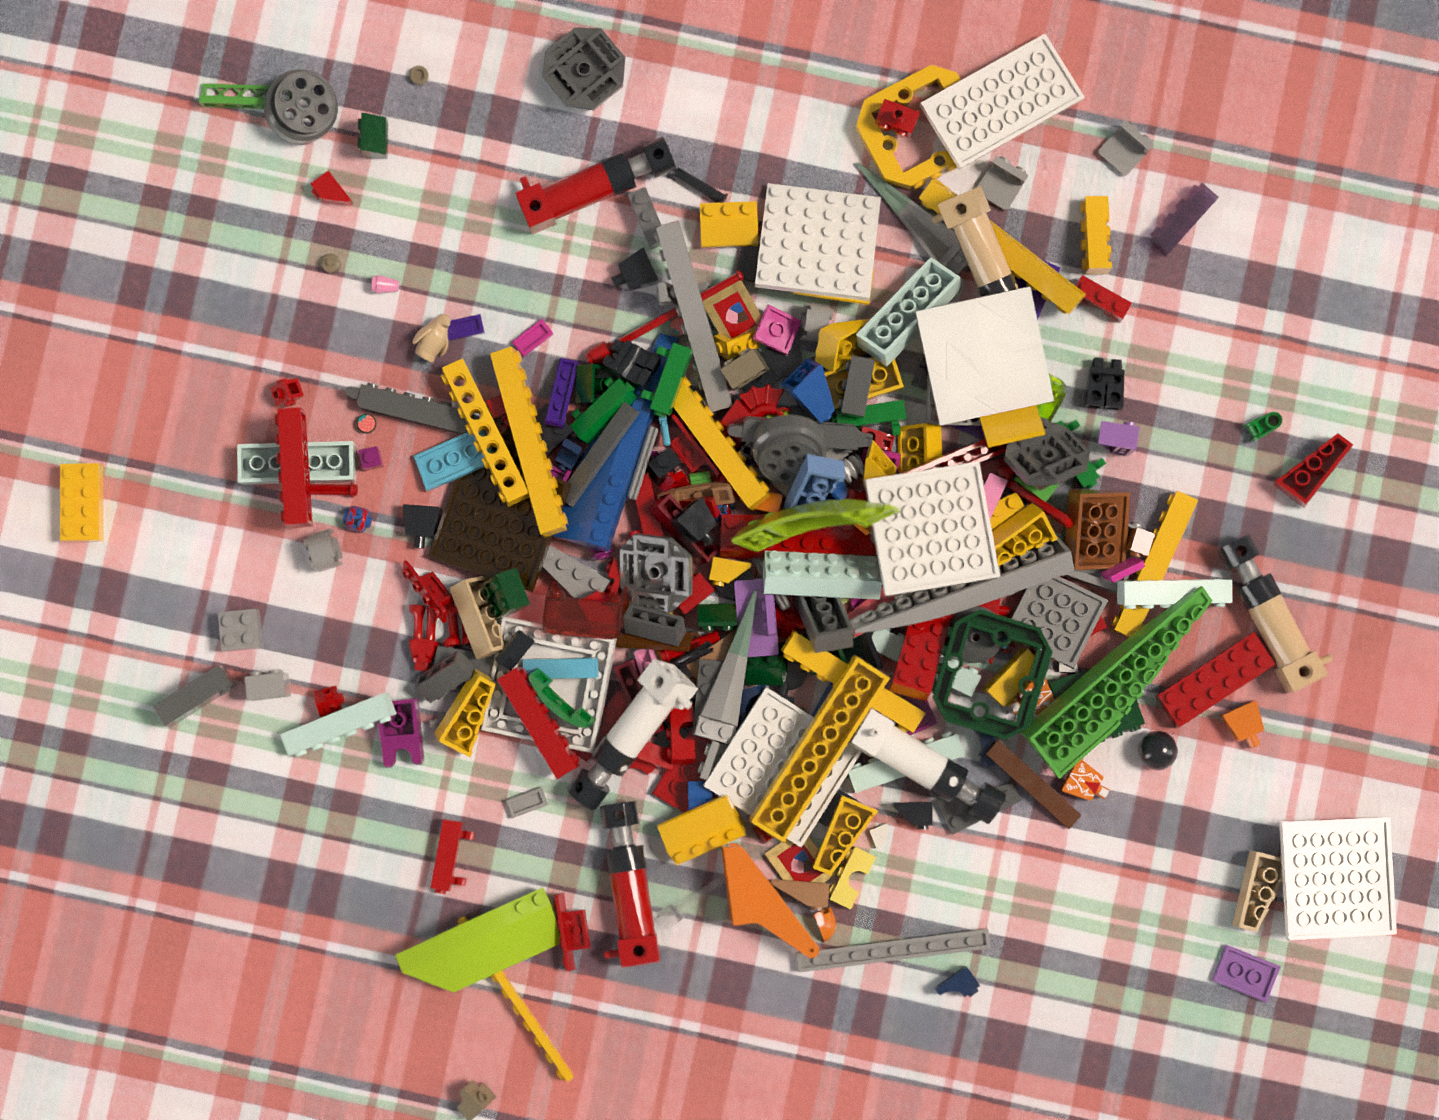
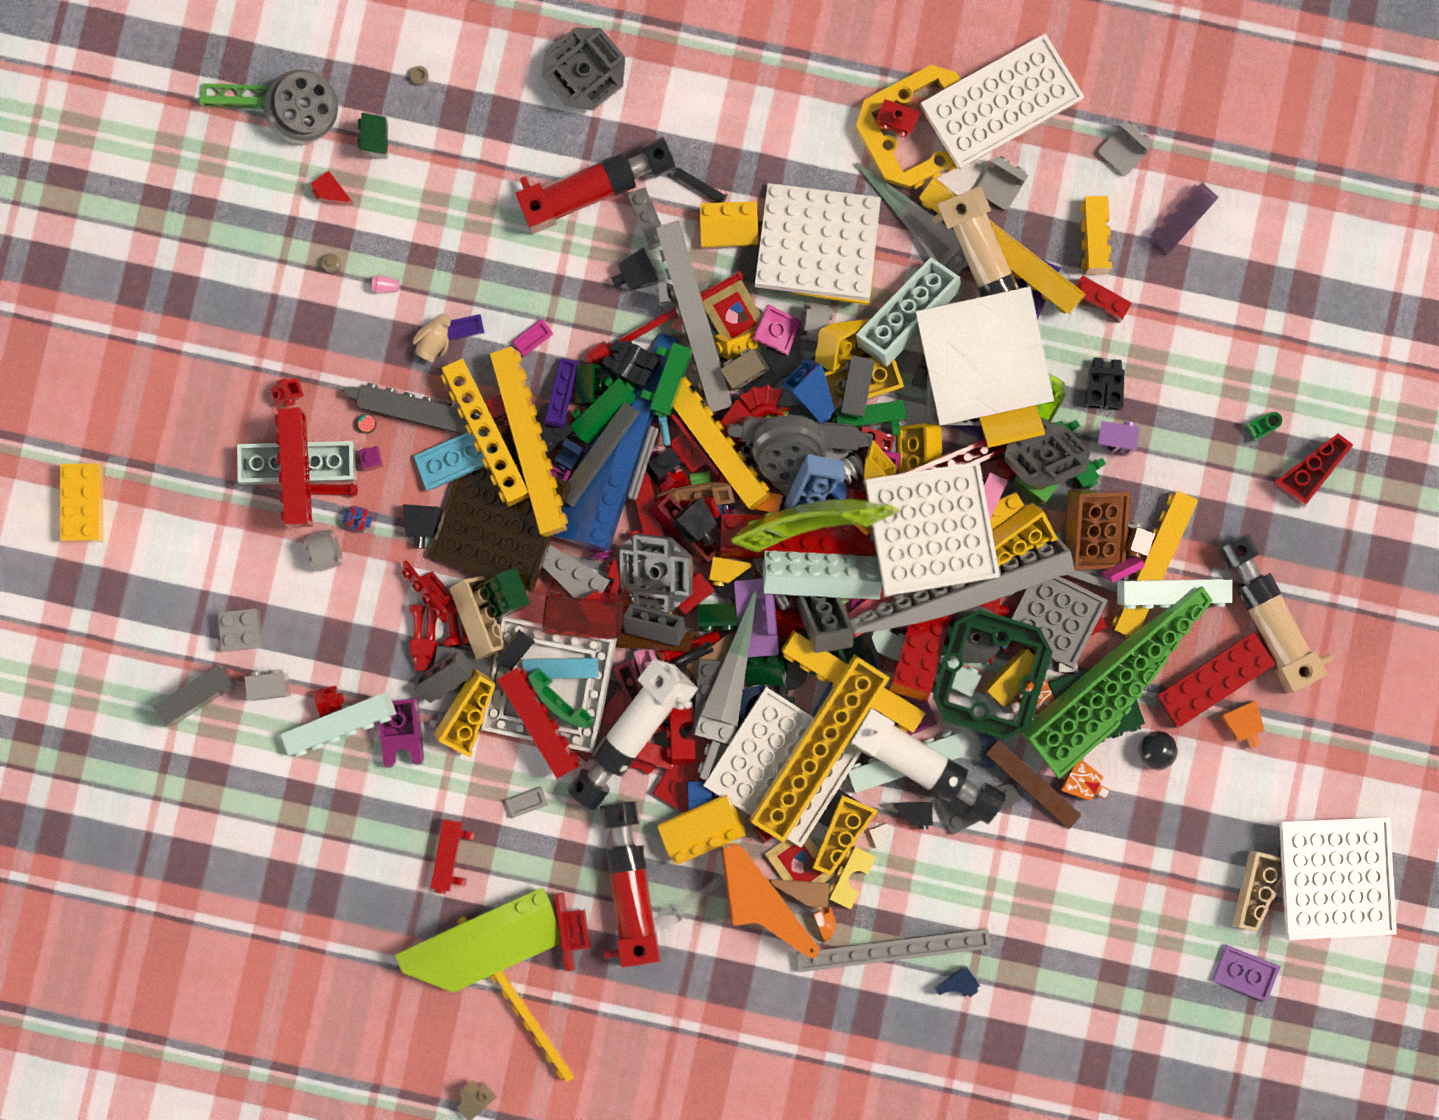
(1044, 506): red tile -> none

